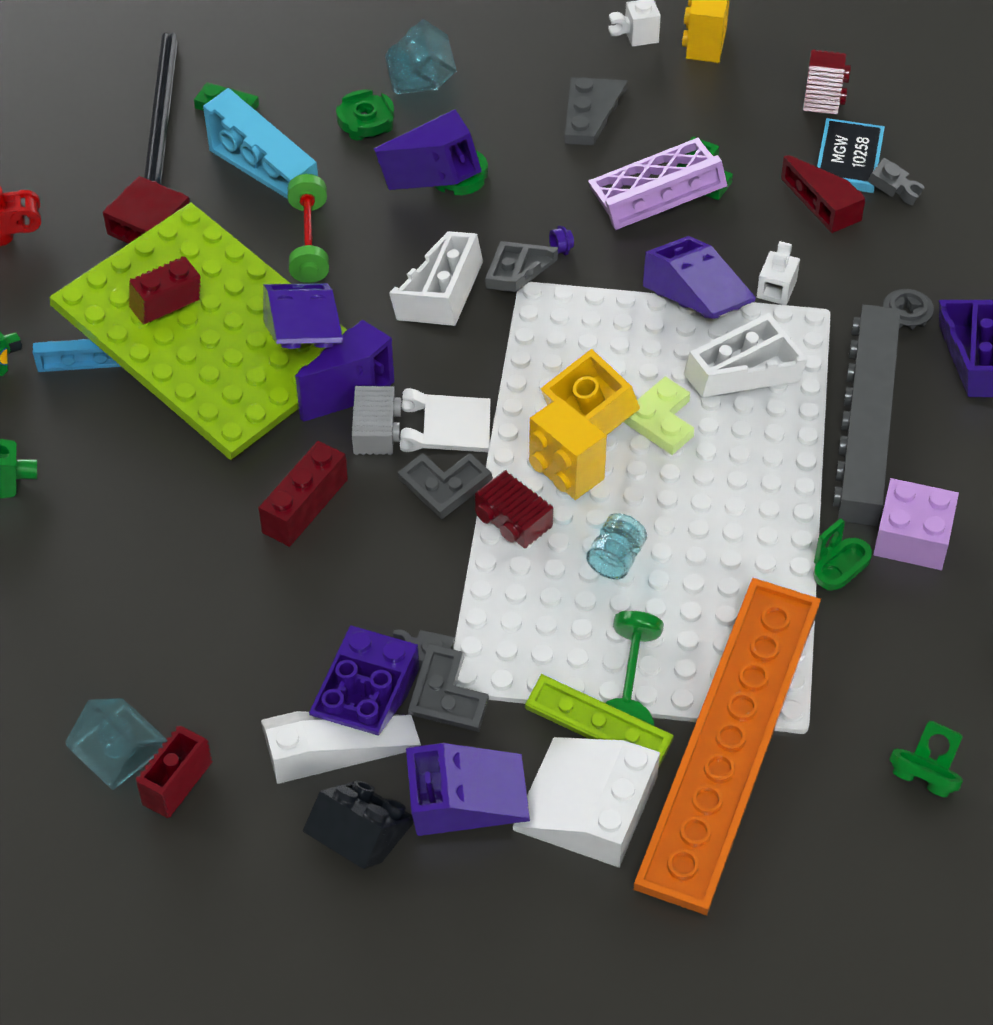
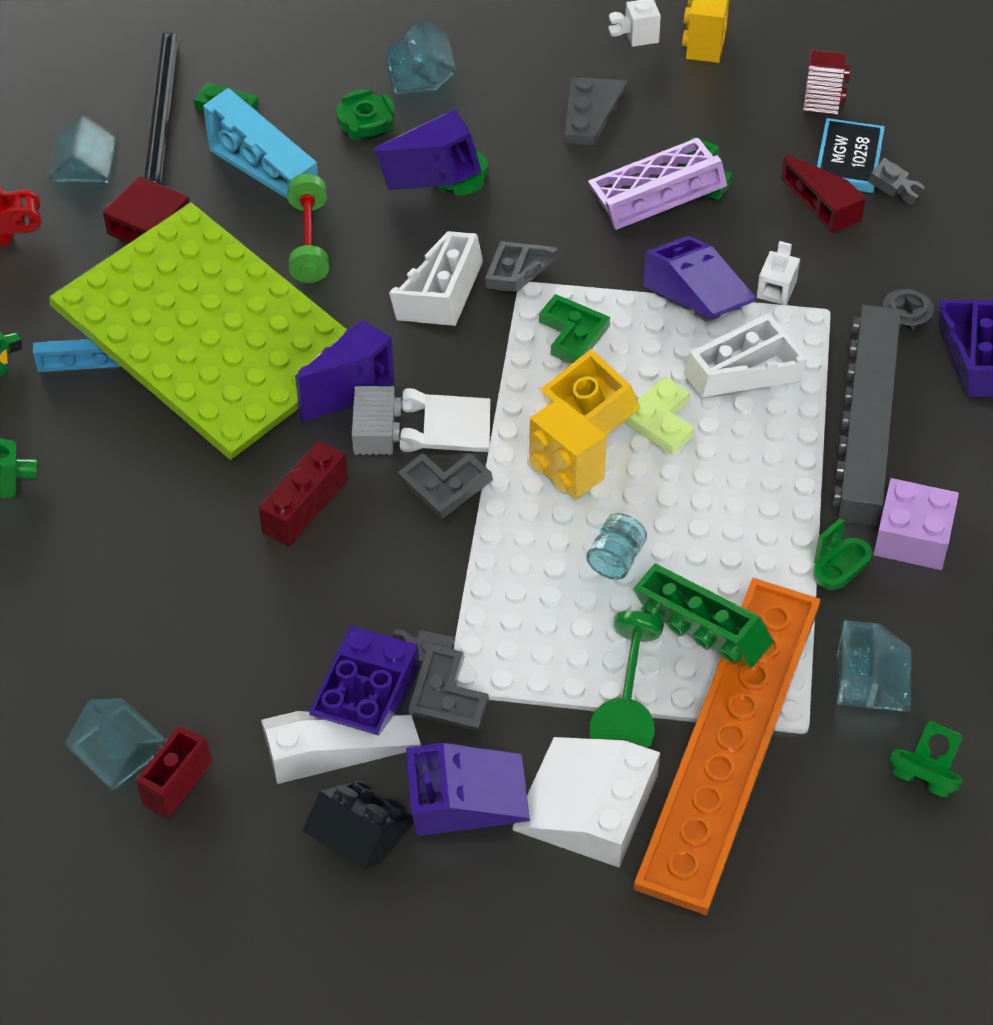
(83, 153): none -> clear light blue slope
(164, 290): dark red brick -> none
(301, 314): dark purple slope -> none
(513, 509): dark red brick -> none
(562, 239): dark purple plate -> none
(578, 327): none -> green plate
(592, 717): lime tile -> none
(703, 616): none -> green brick
(873, 668): none -> clear light blue slope

